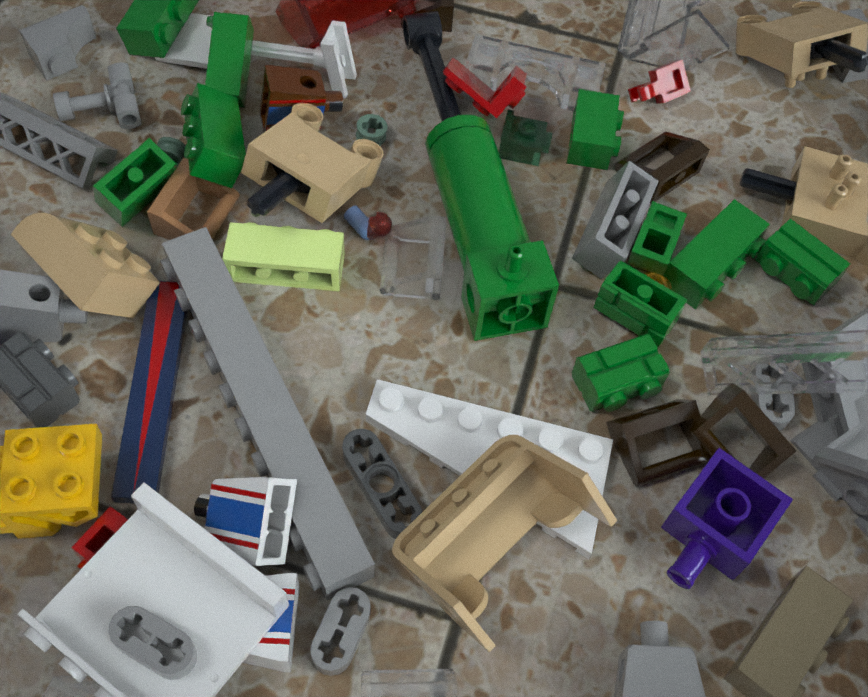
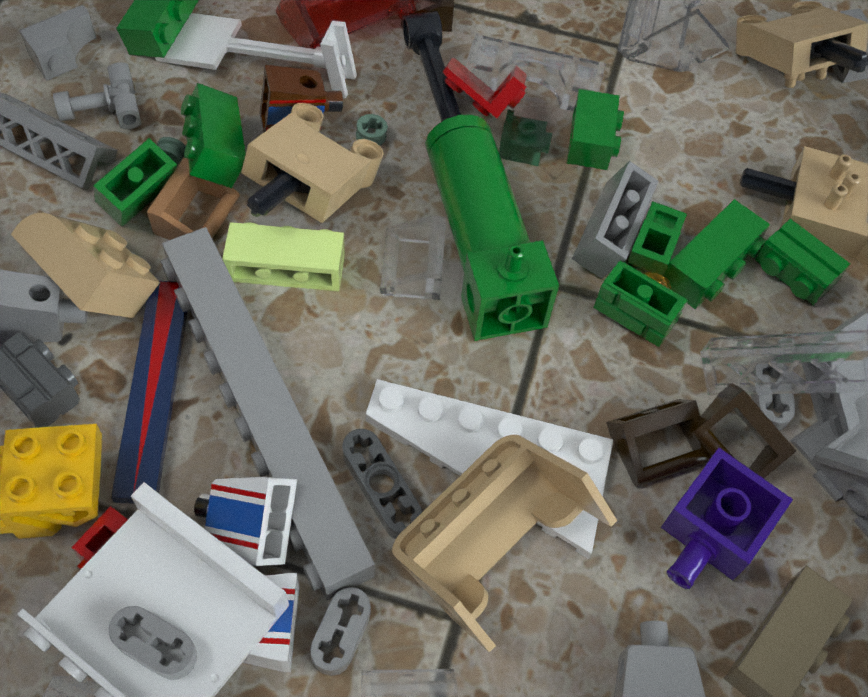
(230, 54): green brick -> none
(368, 227): arm -> none
(620, 373): green brick -> none
(665, 84): plate -> none
(687, 161): dark brown tile -> none

